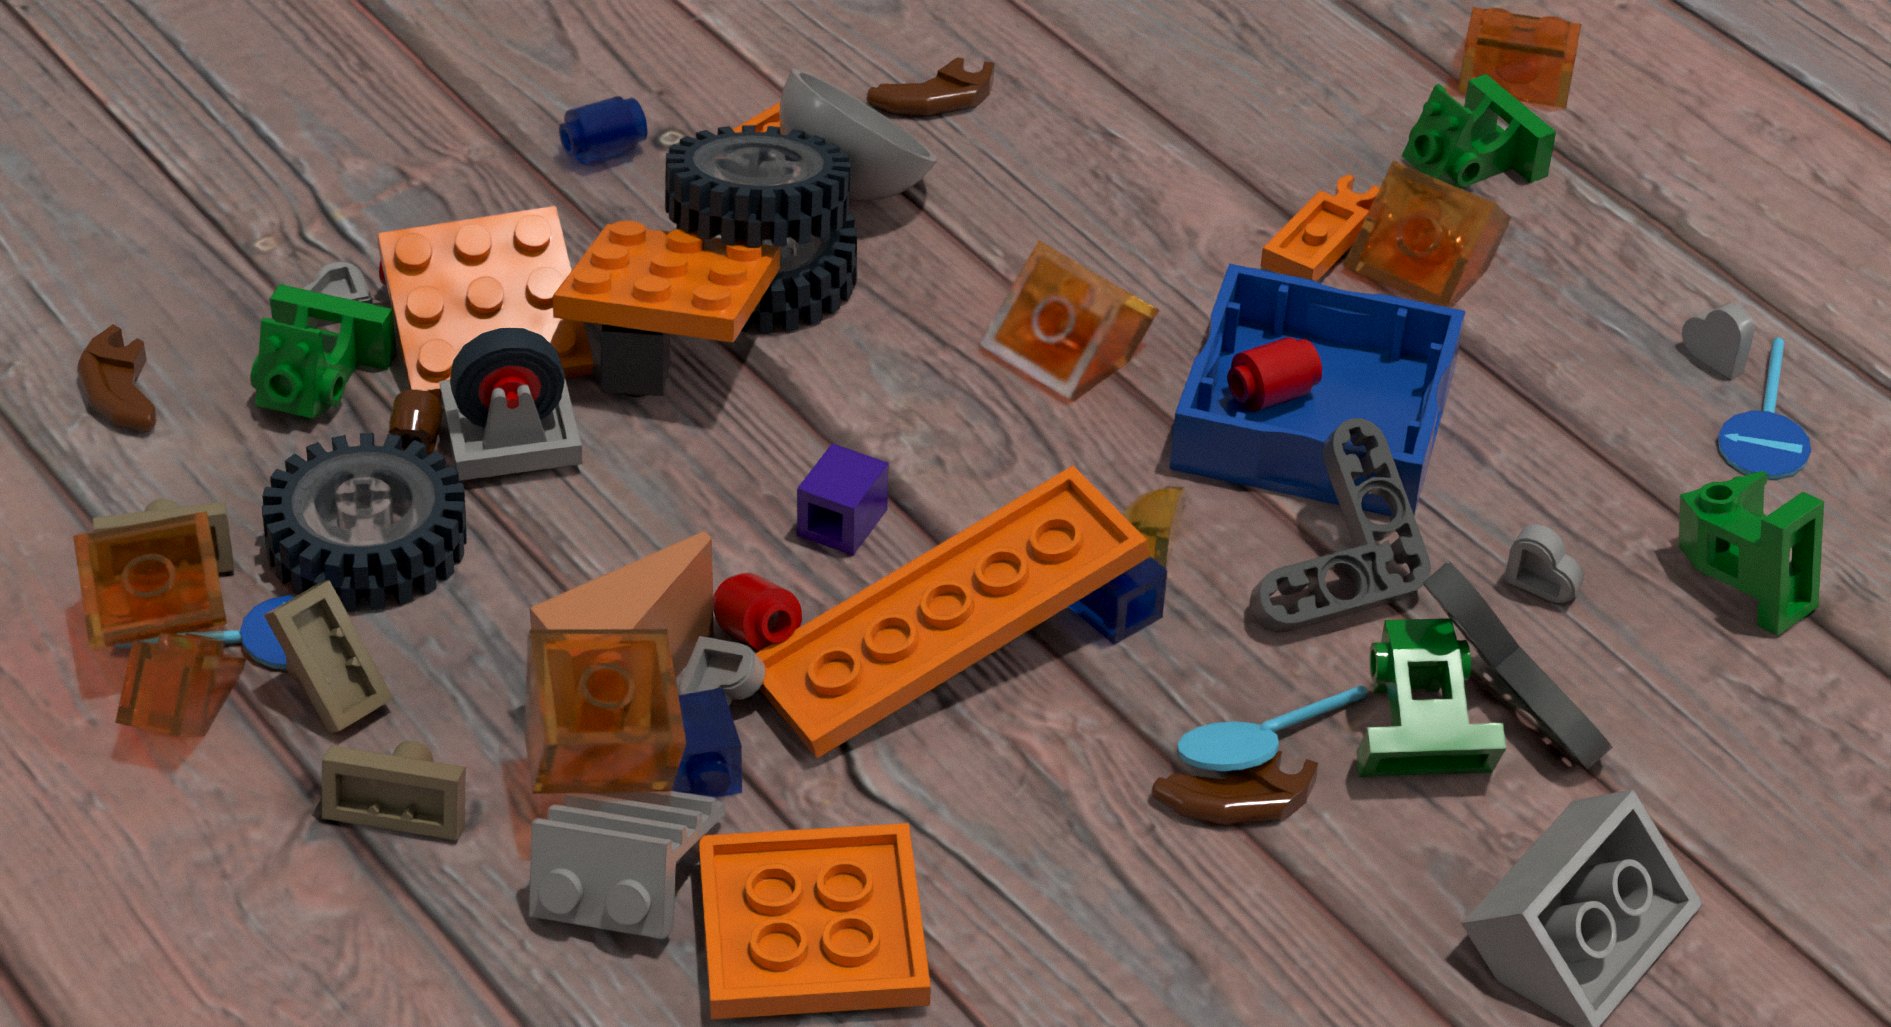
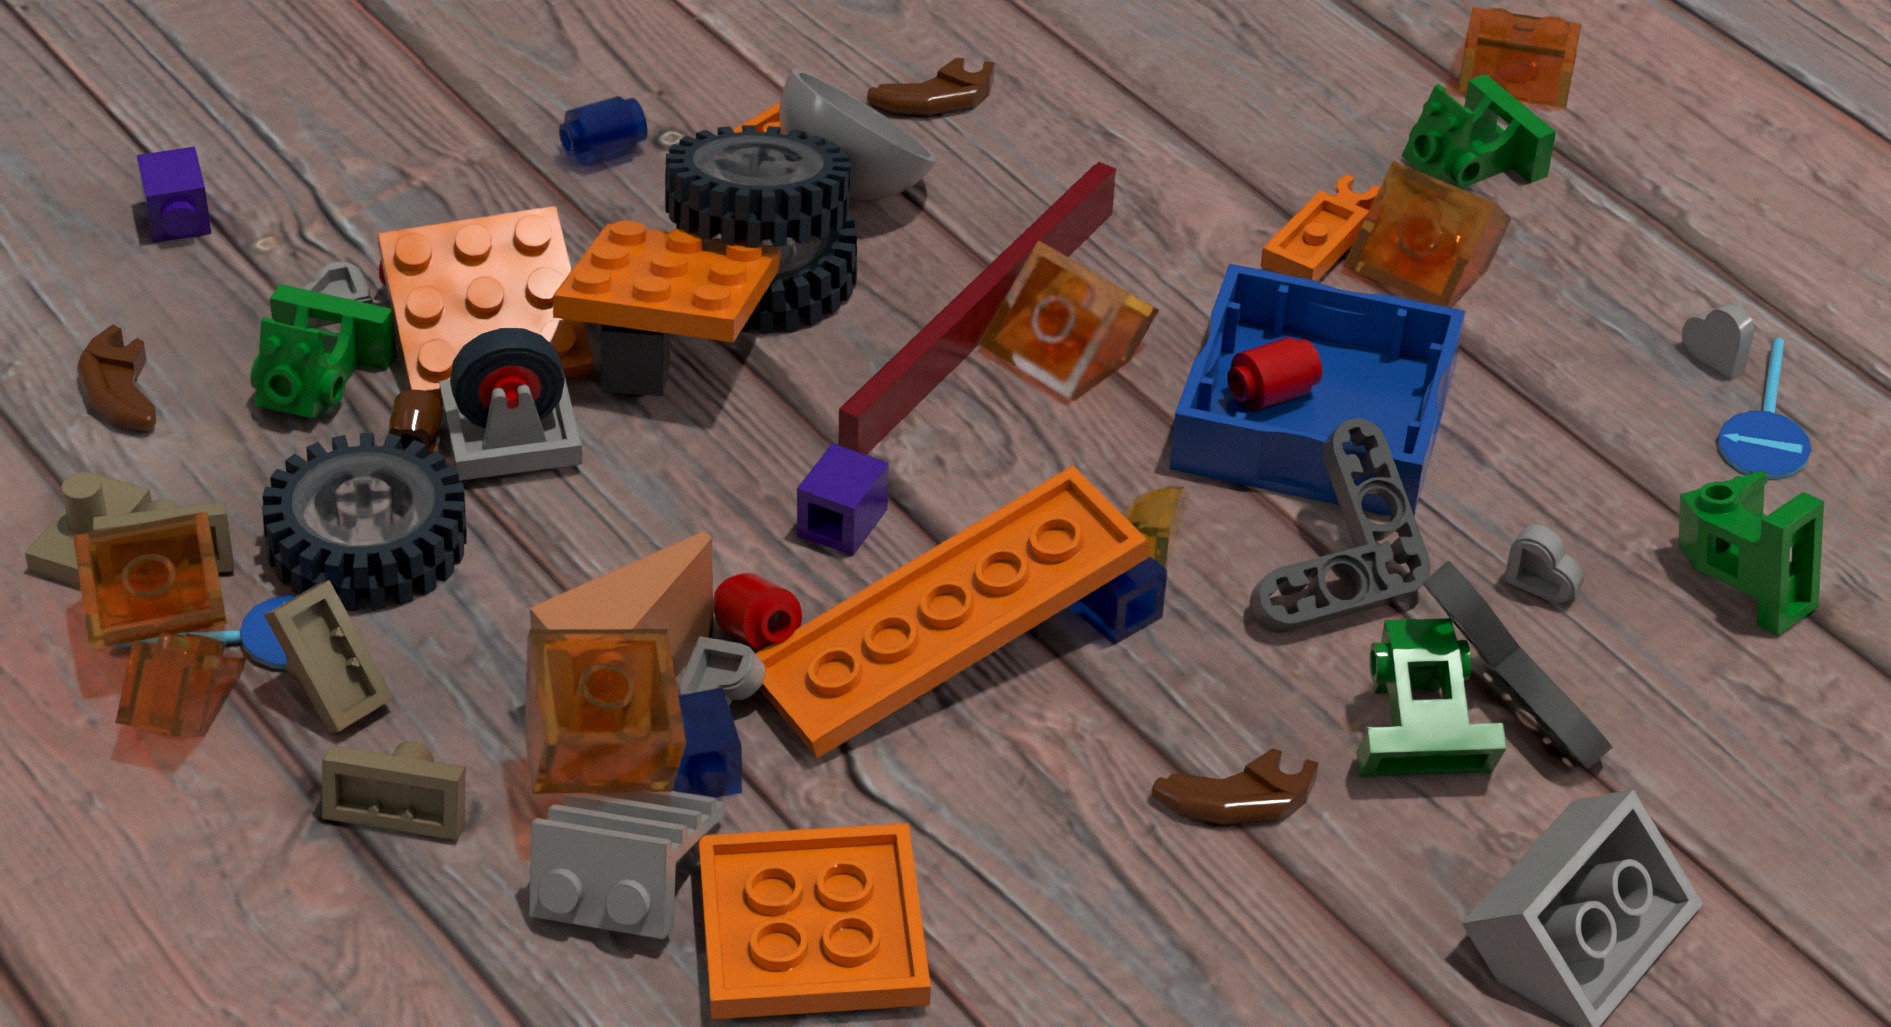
(84, 497): none -> dark tan tile
(174, 194): none -> dark purple brick
(963, 322): none -> dark red tile
(1246, 744): medium azure piece -> none

